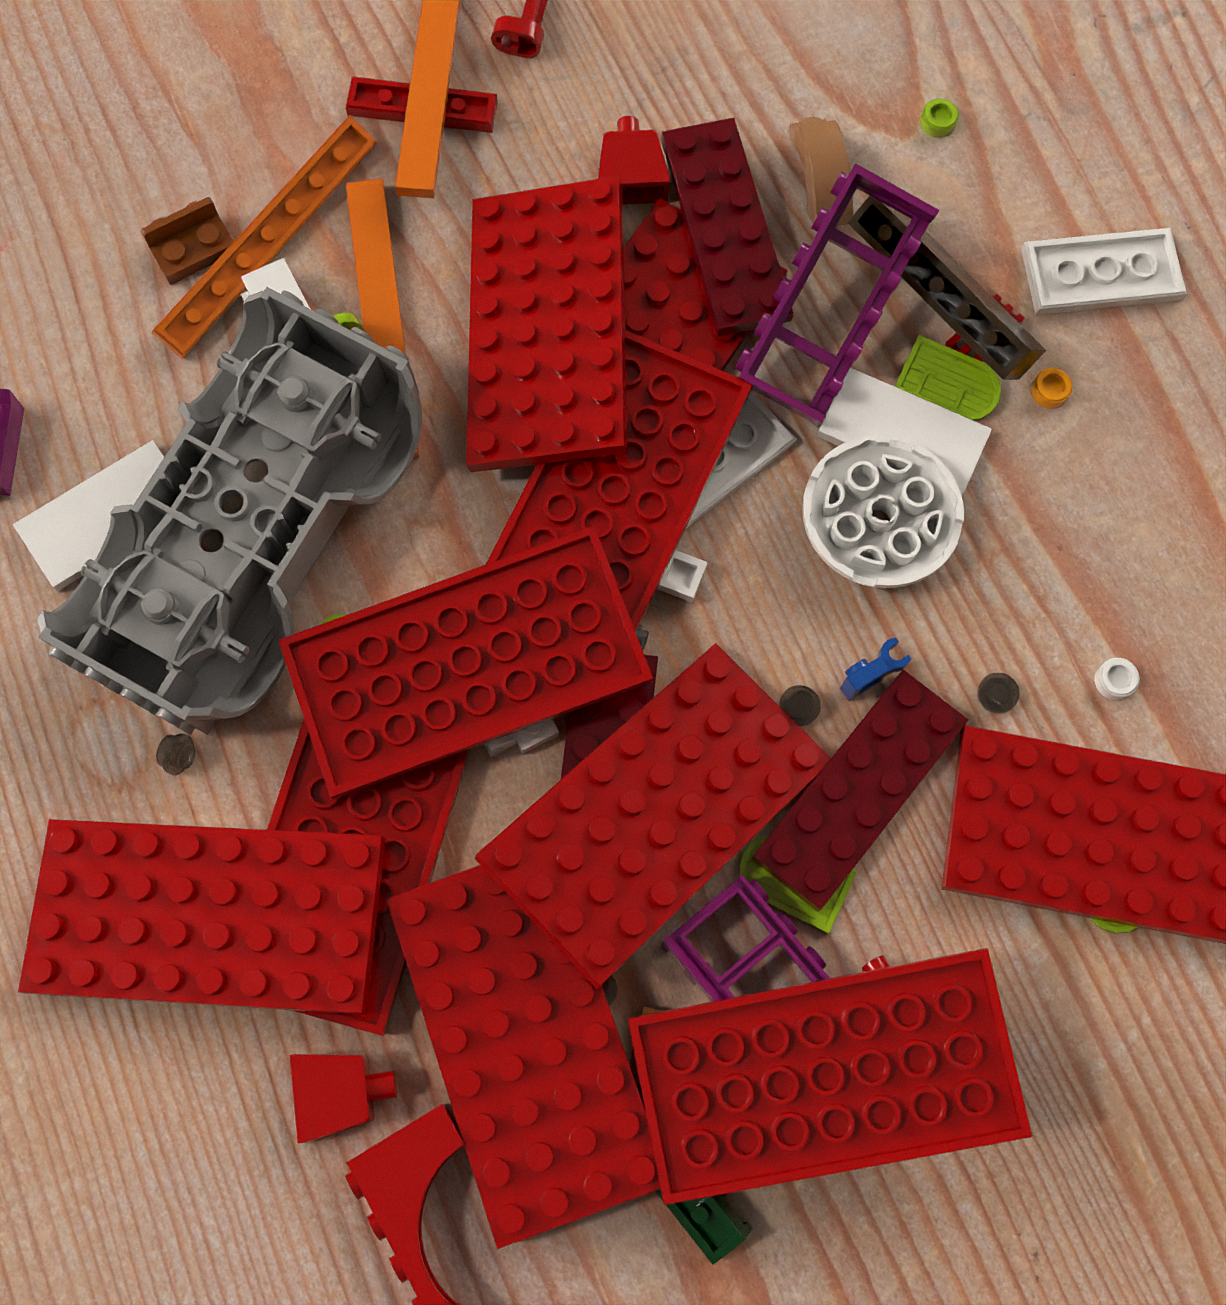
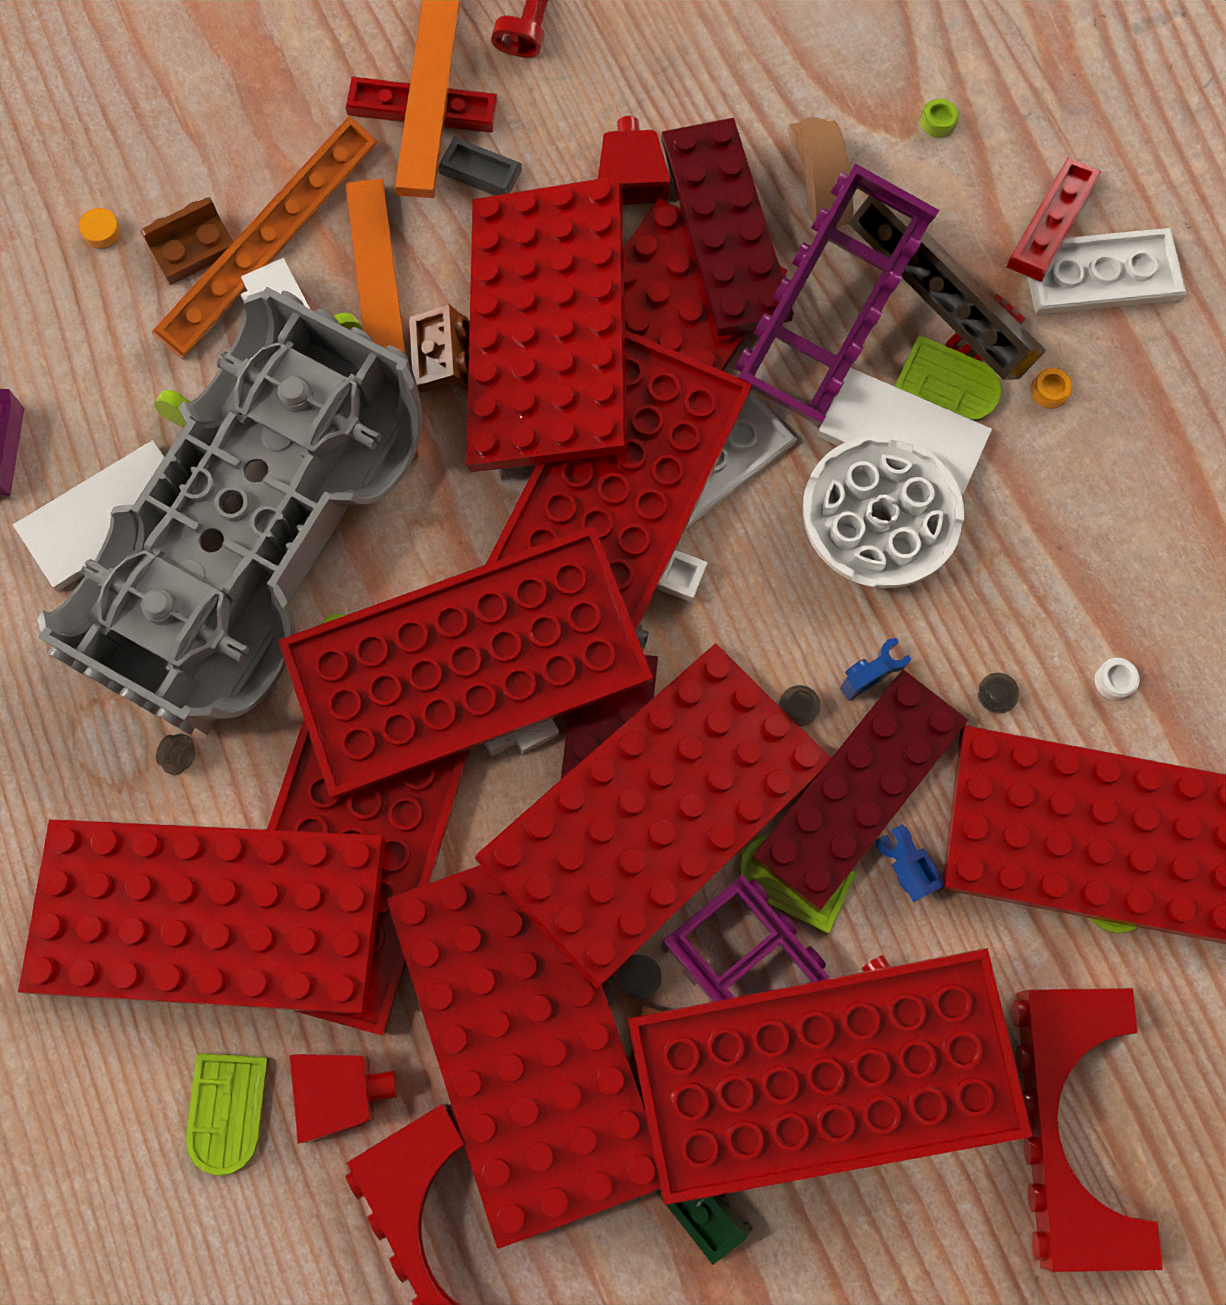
(99, 228): none -> light orange tile
(168, 406): none -> lime tile
(225, 1111): none -> lime window
(439, 348): none -> dark orange bracket
(479, 167): none -> dark grey tile
(639, 977): none -> clear smoke plate
(913, 866): none -> blue plate
(1053, 219): none -> red tile
(1072, 1225): none -> red arch

